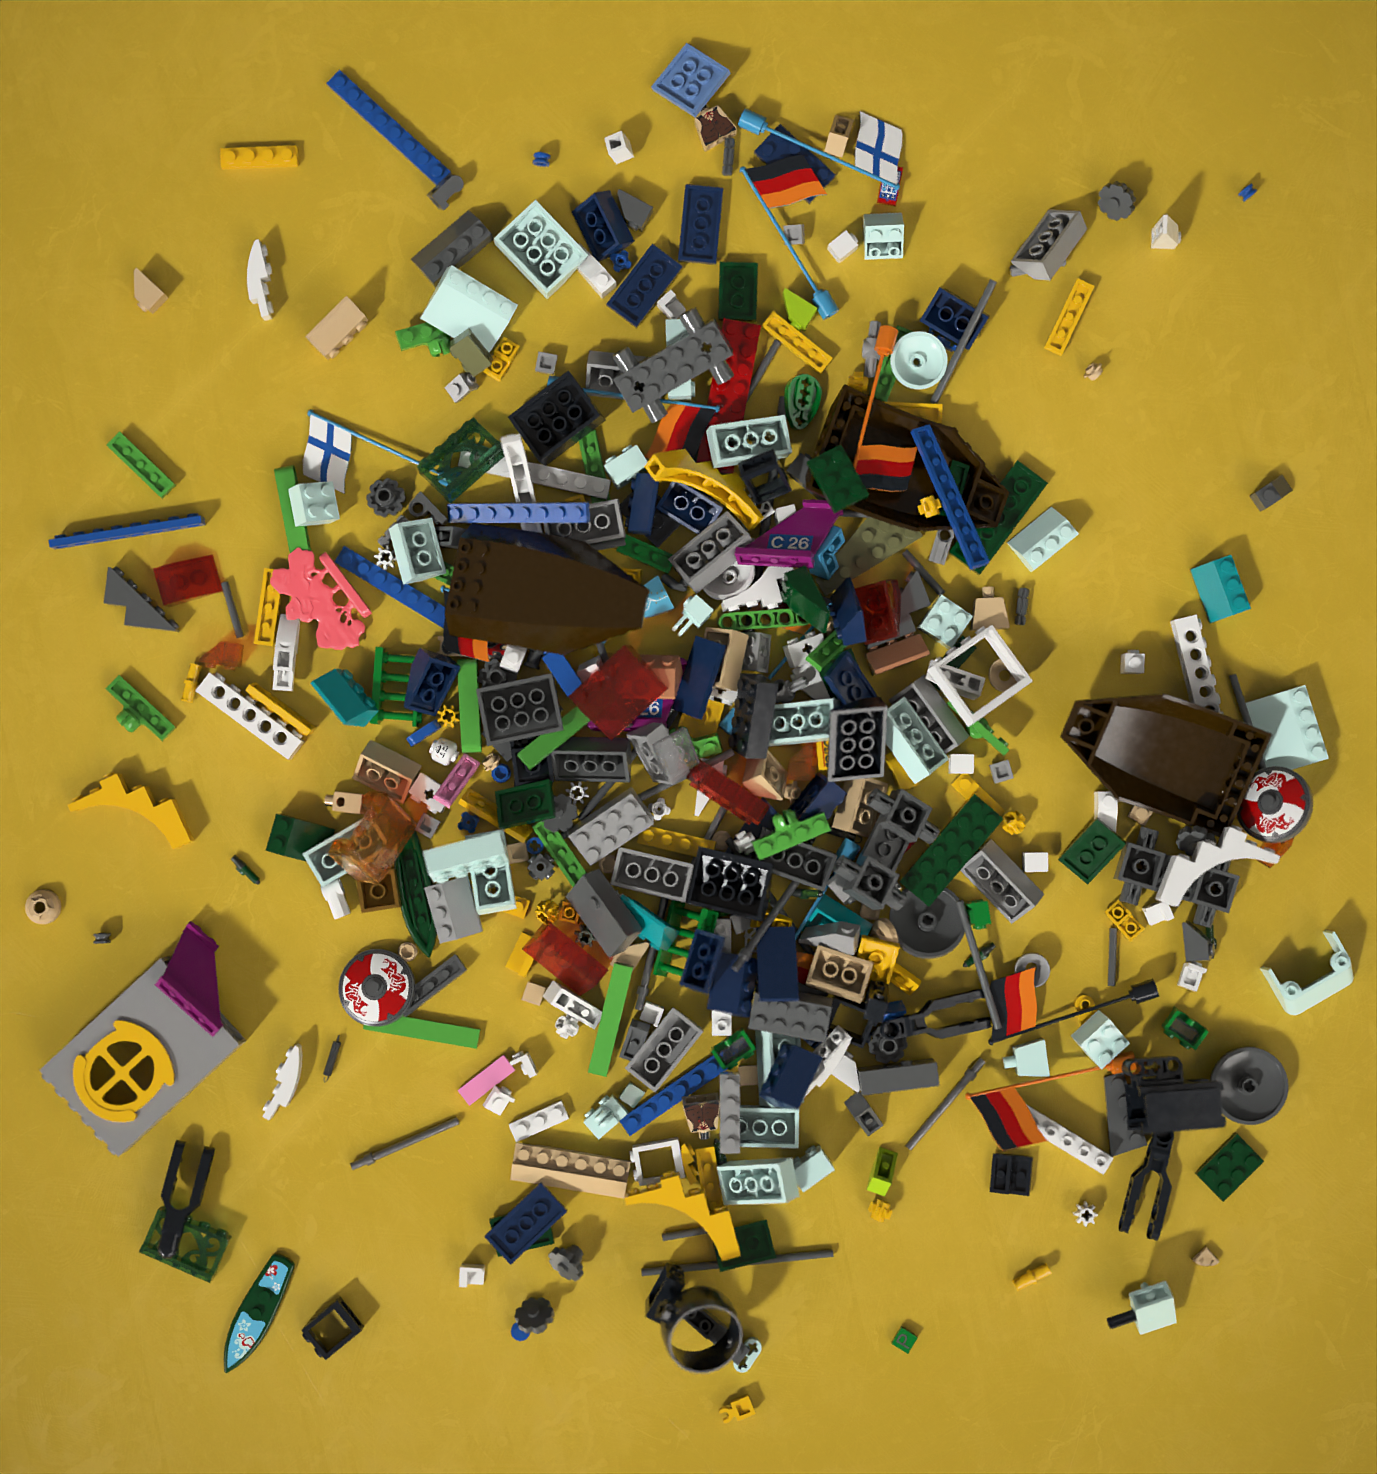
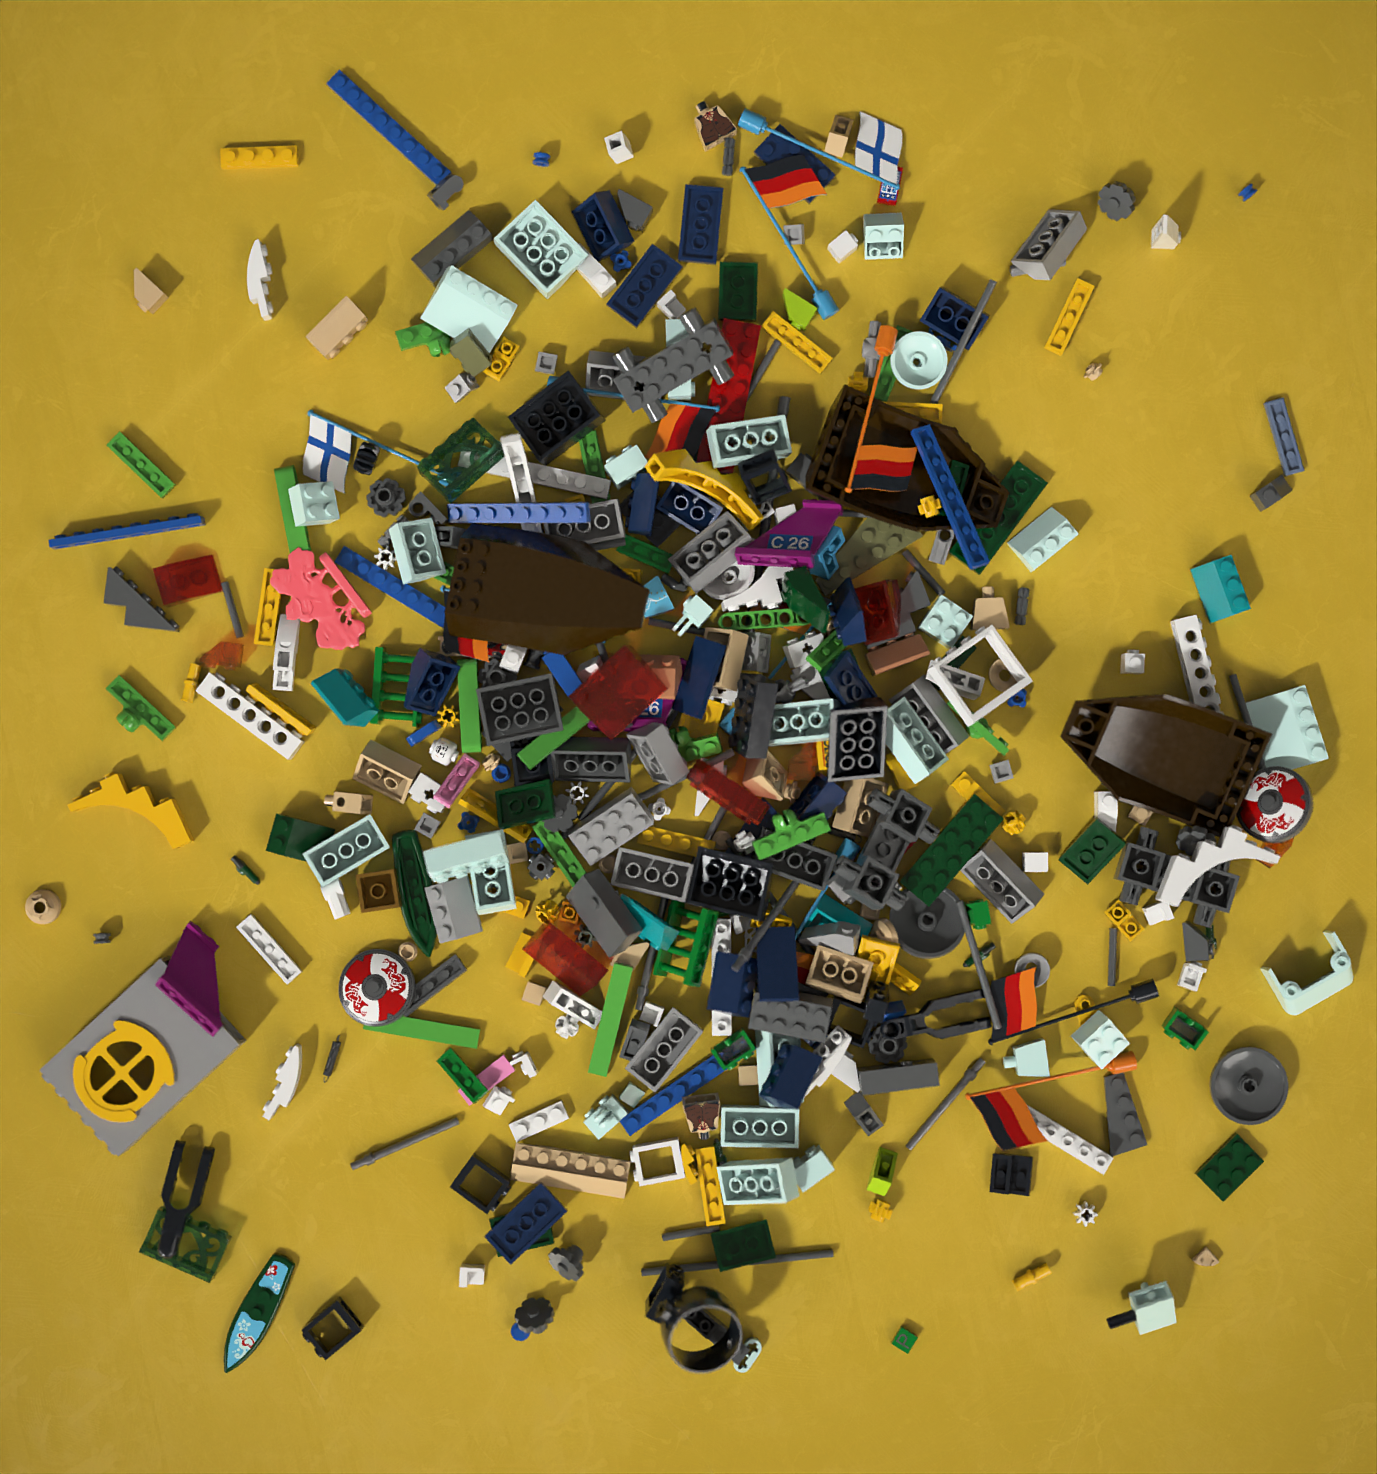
(269, 949): none -> white plate
(366, 458): none -> black gear
(375, 840): clear orange windscreen -> none
(462, 1075): none -> green plate
(505, 1187): none -> black window
(669, 625): none -> dark grey piece
(675, 753): clear plate -> none
(690, 80): medium blue plate -> none
(694, 1204): yellow arch -> none
(702, 961): dark blue slope -> none
(729, 1112): light grey brick -> none
(741, 1408): yellow plate -> none
(806, 893): clear green piece -> none
(812, 400): green piece -> none
(837, 479): dark green plate -> none
(961, 764): white panel -> none
(1021, 701): none -> blue plate
(1155, 1160): black piece -> none
(1168, 1100): black piece -> none
(1284, 437): none -> sand blue tile

